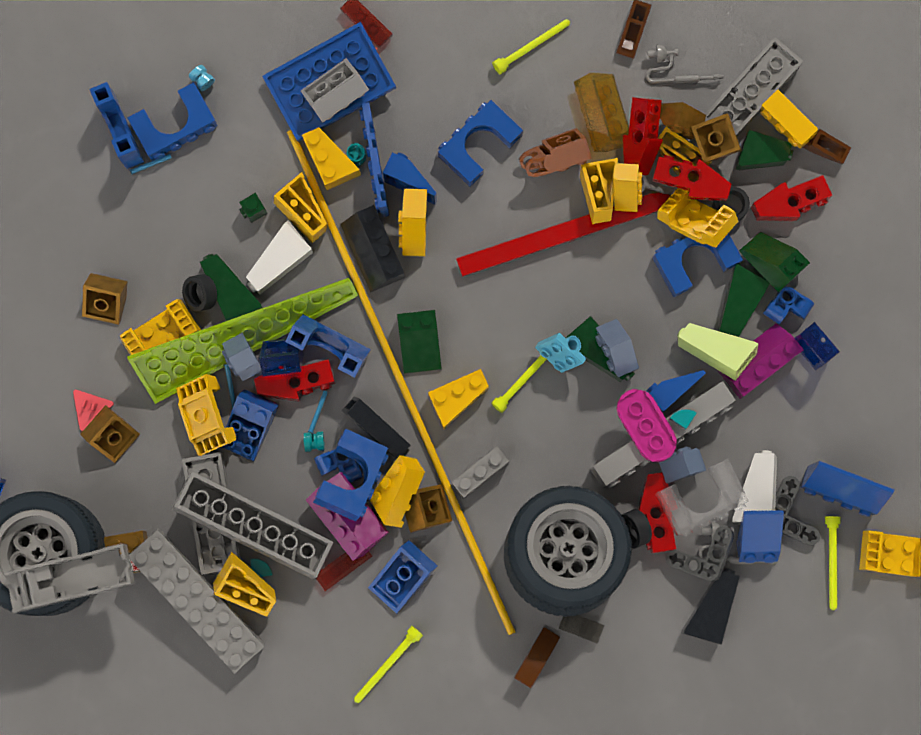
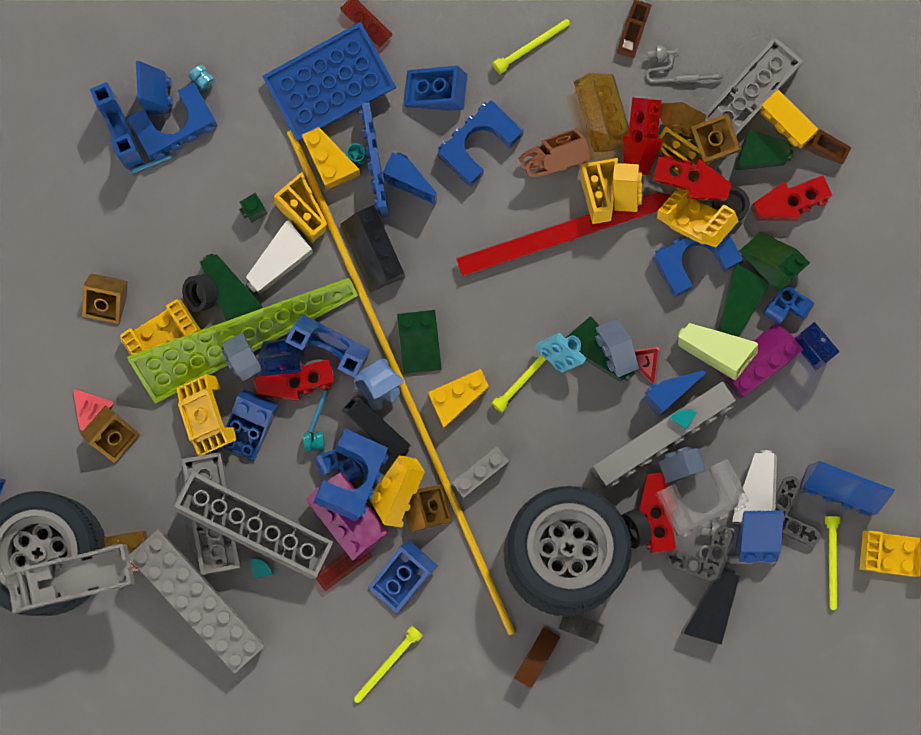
(153, 89): none -> blue slope
(230, 384): dark azure piece -> none
(244, 587): yellow wedge -> none
(335, 90): light grey slope -> none
(378, 383): none -> medium blue piece
(413, 222): yellow wedge -> none
(436, 88): none -> blue slope
(646, 425): dark pink tile -> none
(648, 362): none -> piece

